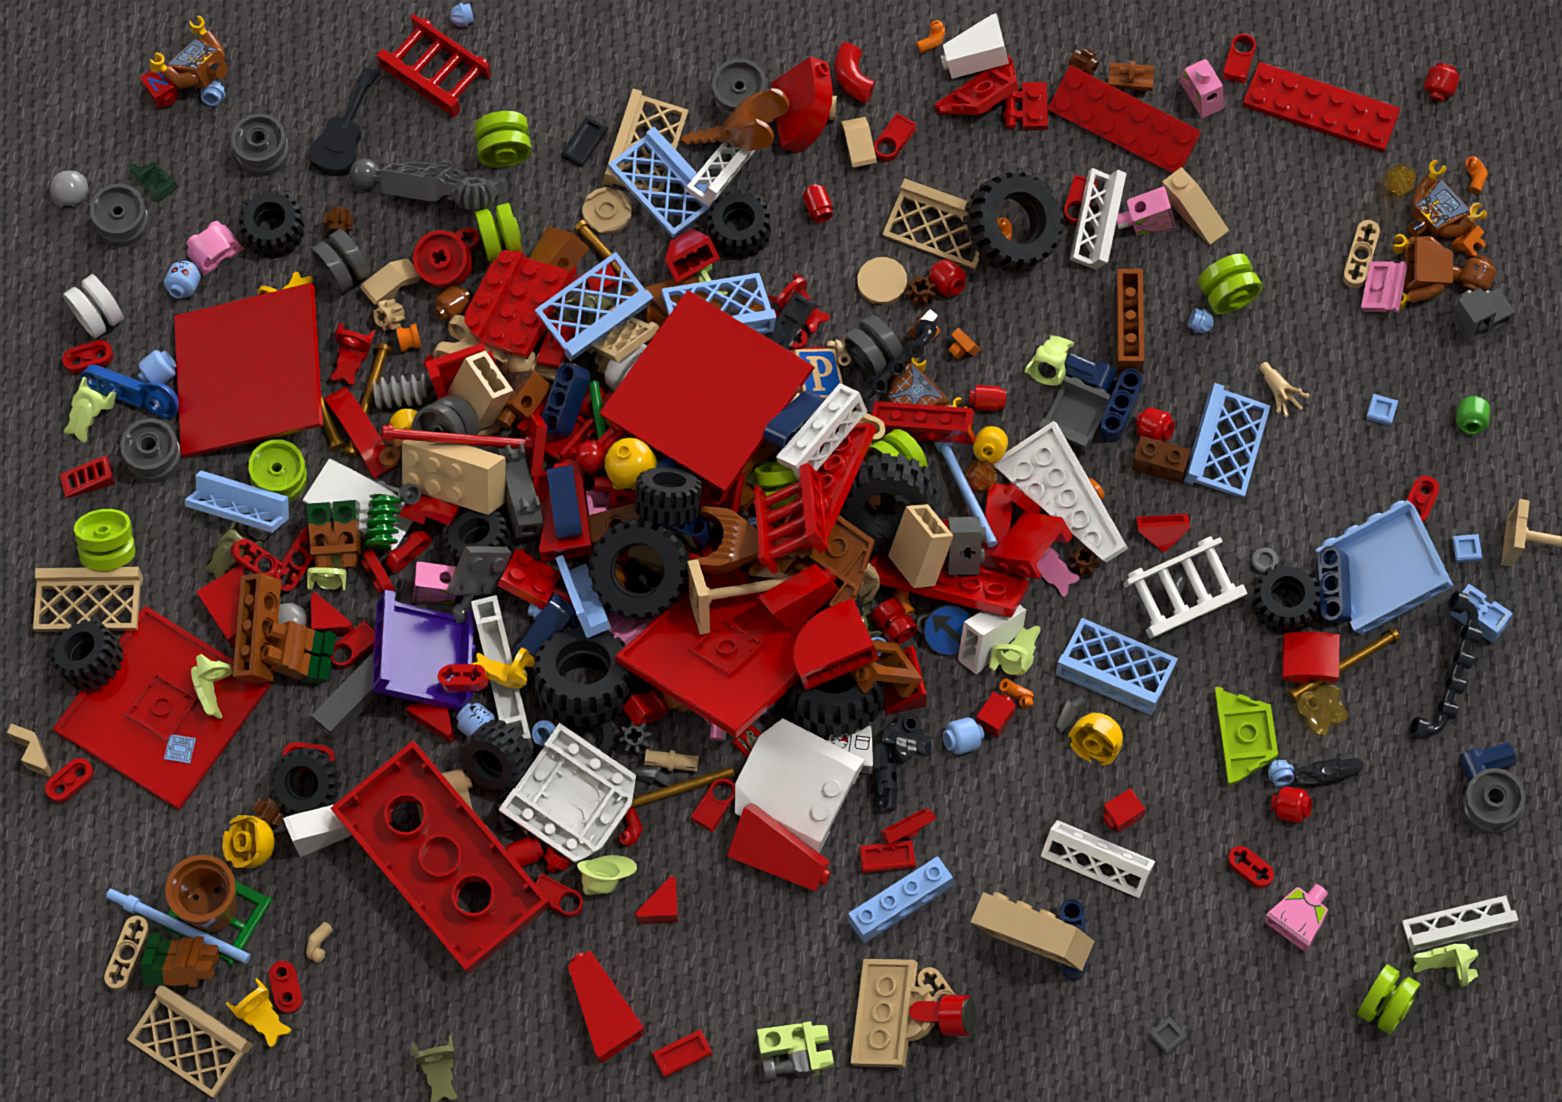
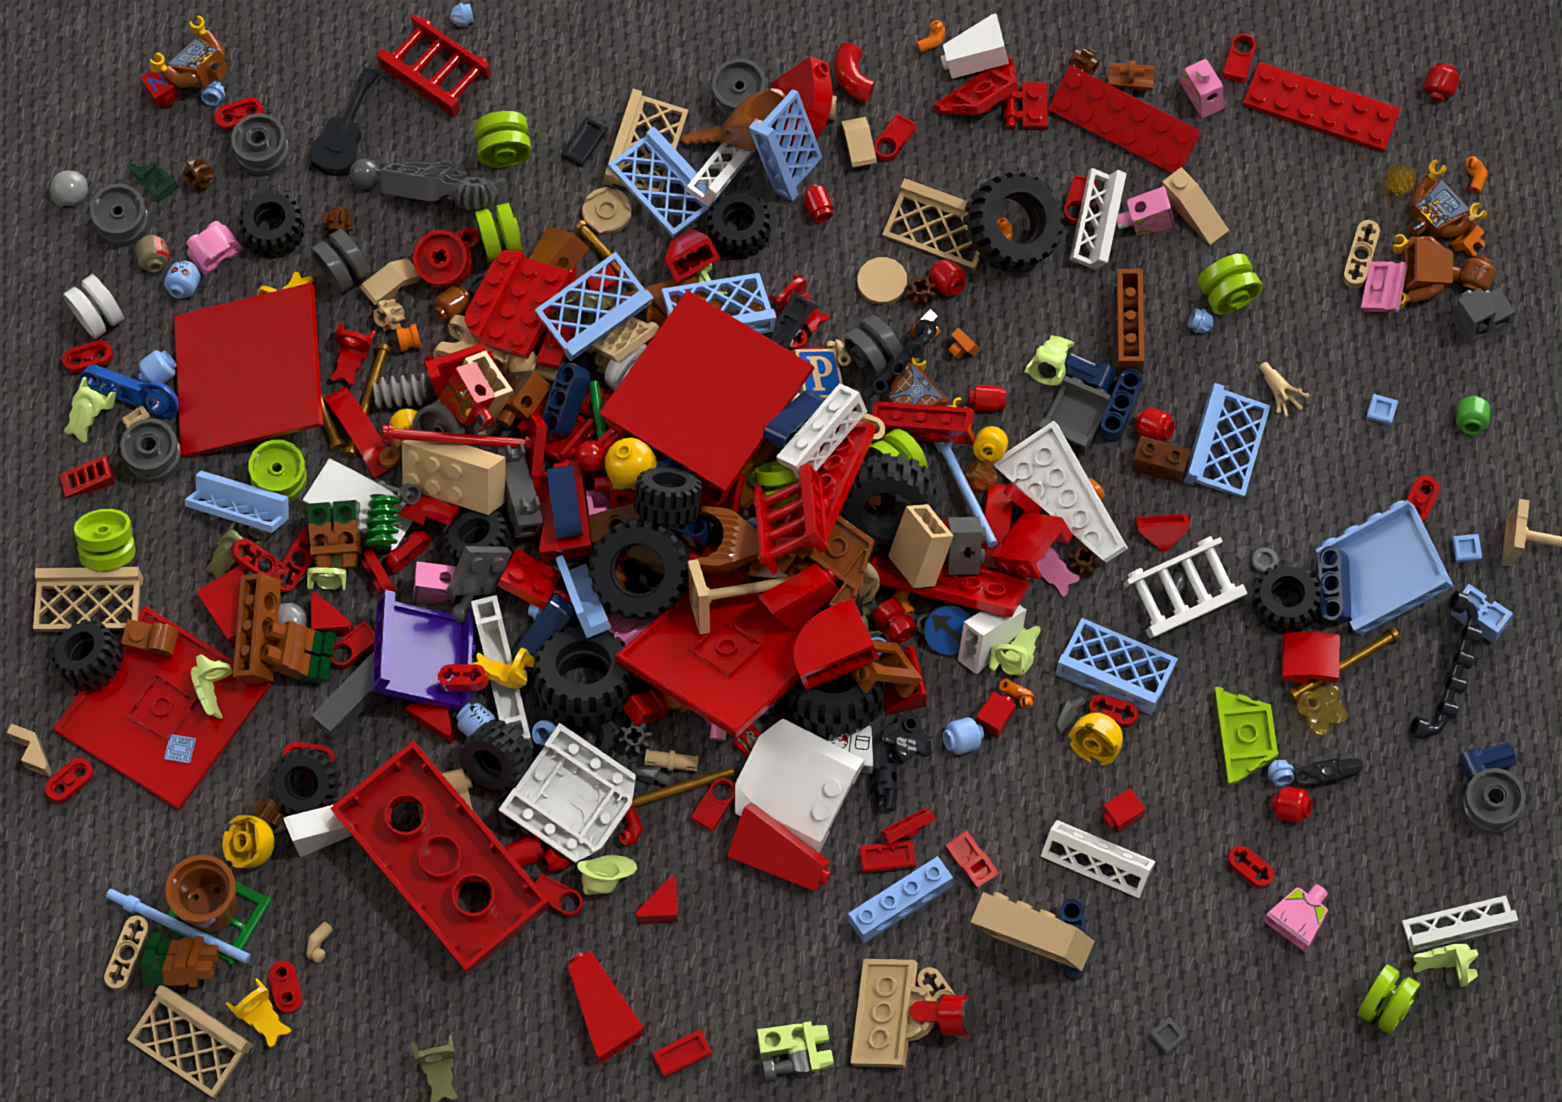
(136, 415): none -> tan slope
(151, 638): none -> dark orange plate
(152, 253): none -> dark tan head
(198, 174): none -> reddish brown gear
(237, 111): none -> red plate
(468, 395): none -> red torso
(774, 156): none -> light blue fence
(971, 859): none -> slope
(1115, 705): none -> red beam

